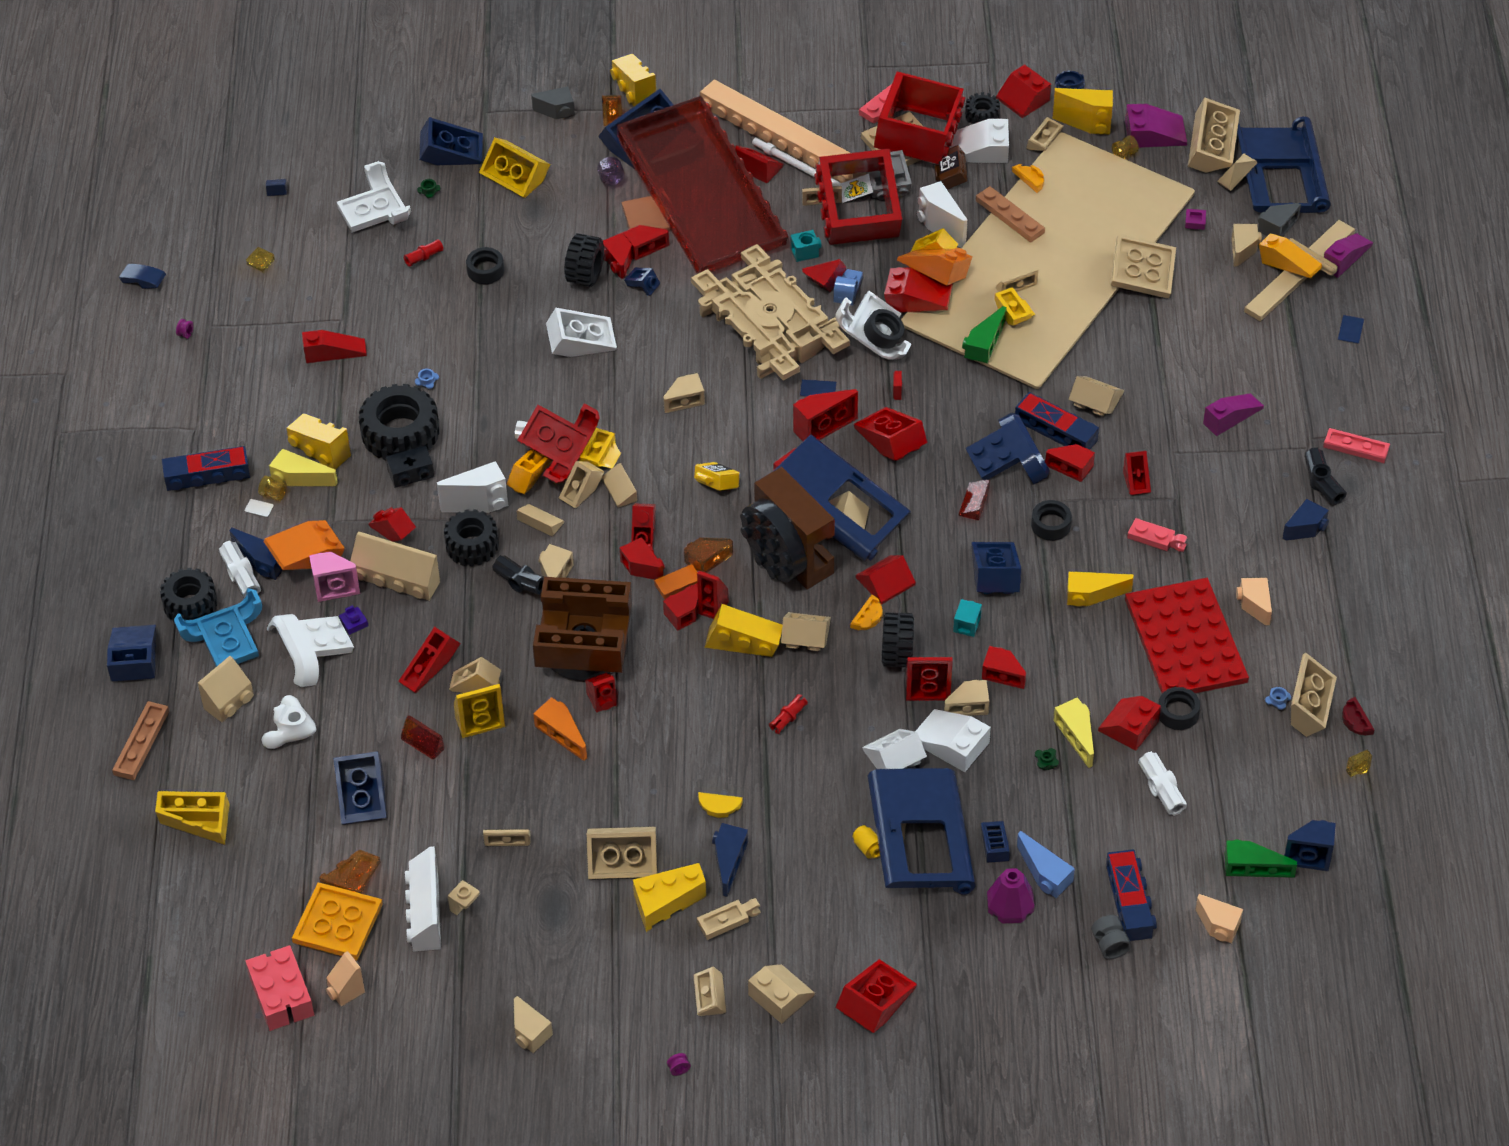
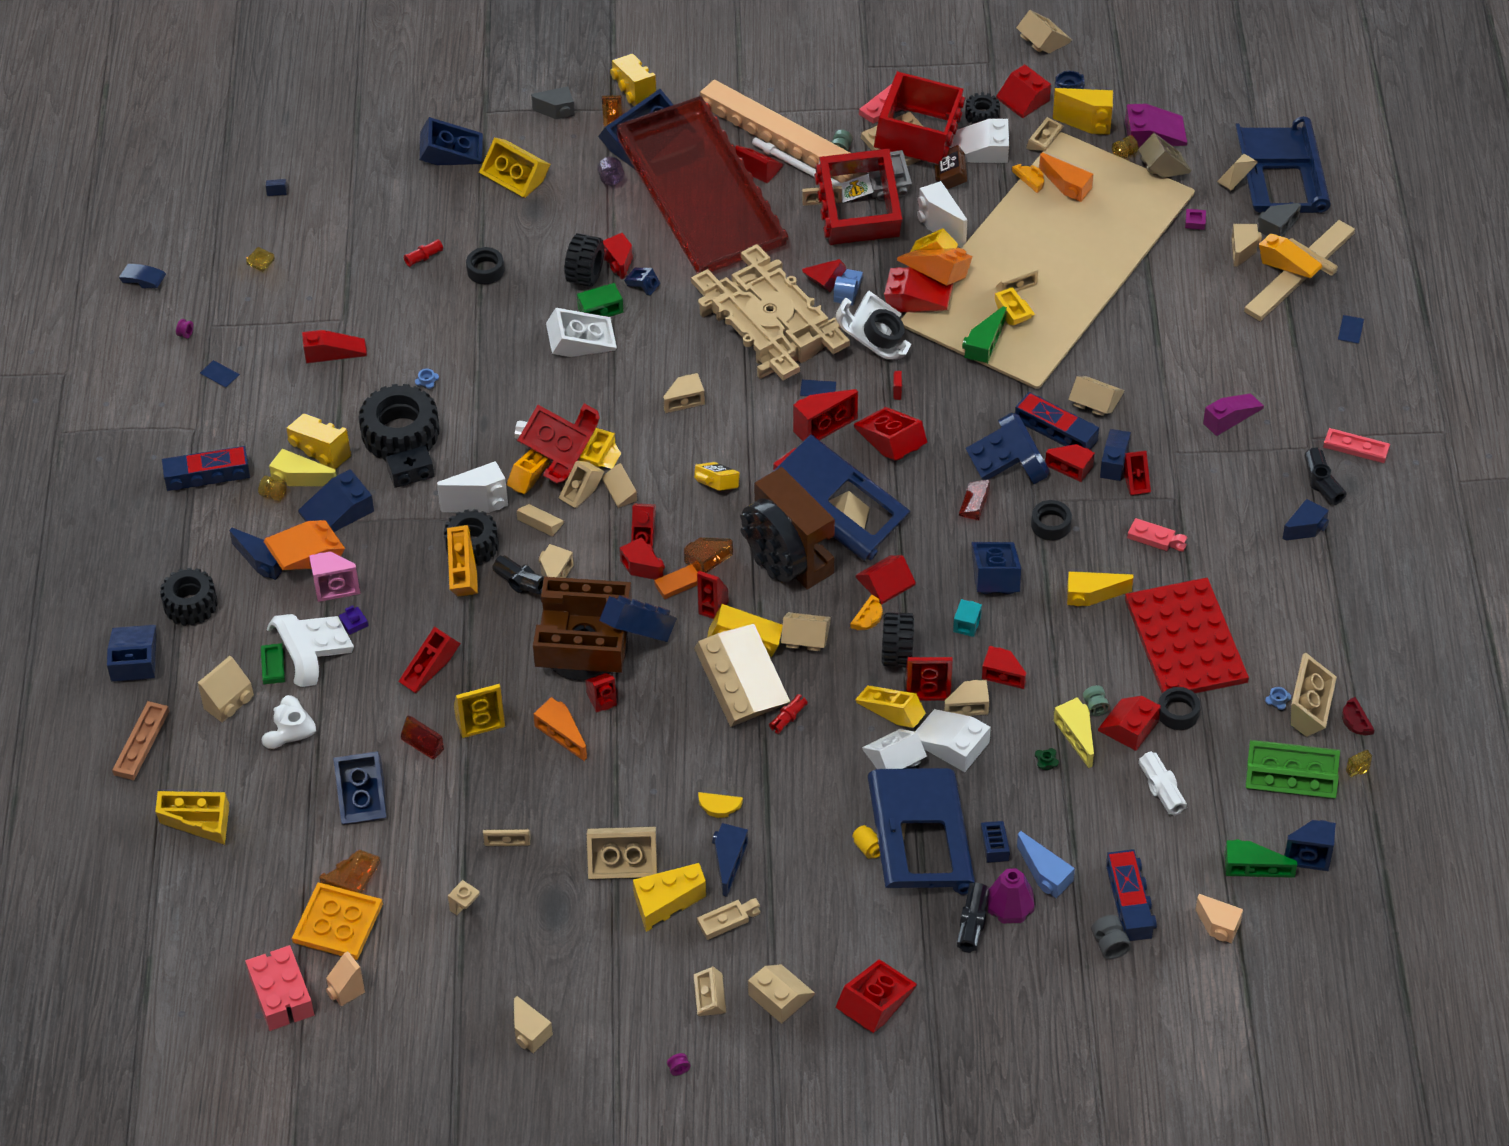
(219, 373): none -> dark blue sticker
(225, 630): dark azure piece -> none
(238, 567): white piece -> none
(259, 507): white sticker -> none
(272, 664): none -> green tile
(339, 502): none -> dark blue slope
(374, 205): white piece -> none
(392, 523): red slope -> none
(395, 566): tan slope -> none
(423, 901): white slope -> none
(428, 188): dark green plate -> none
(461, 562): none -> light orange slope
(475, 676): tan slope -> none
(601, 301): none -> green brick
(638, 618): none -> dark blue brick
(643, 212): nougat slope -> none
(646, 240): red slope -> none
(682, 607): red slope -> none
(741, 674): none -> slope
(805, 245): teal brick -> none
(842, 139): none -> sand green wheel
(894, 705): none -> yellow slope
(973, 917): none -> black piece
(1010, 214): nougat plate -> none
(1042, 32): none -> tan slope
(1066, 177): none -> orange slope
(1096, 700): none -> sand green wheel
(1114, 454): none -> dark blue slope
(1143, 266): tan plate -> none
(1163, 158): none -> dark tan slope
(1213, 136): tan slope -> none
(1255, 598): light nougat slope -> none
(1292, 769): none -> bright green slope
(1347, 251): magenta slope -> none

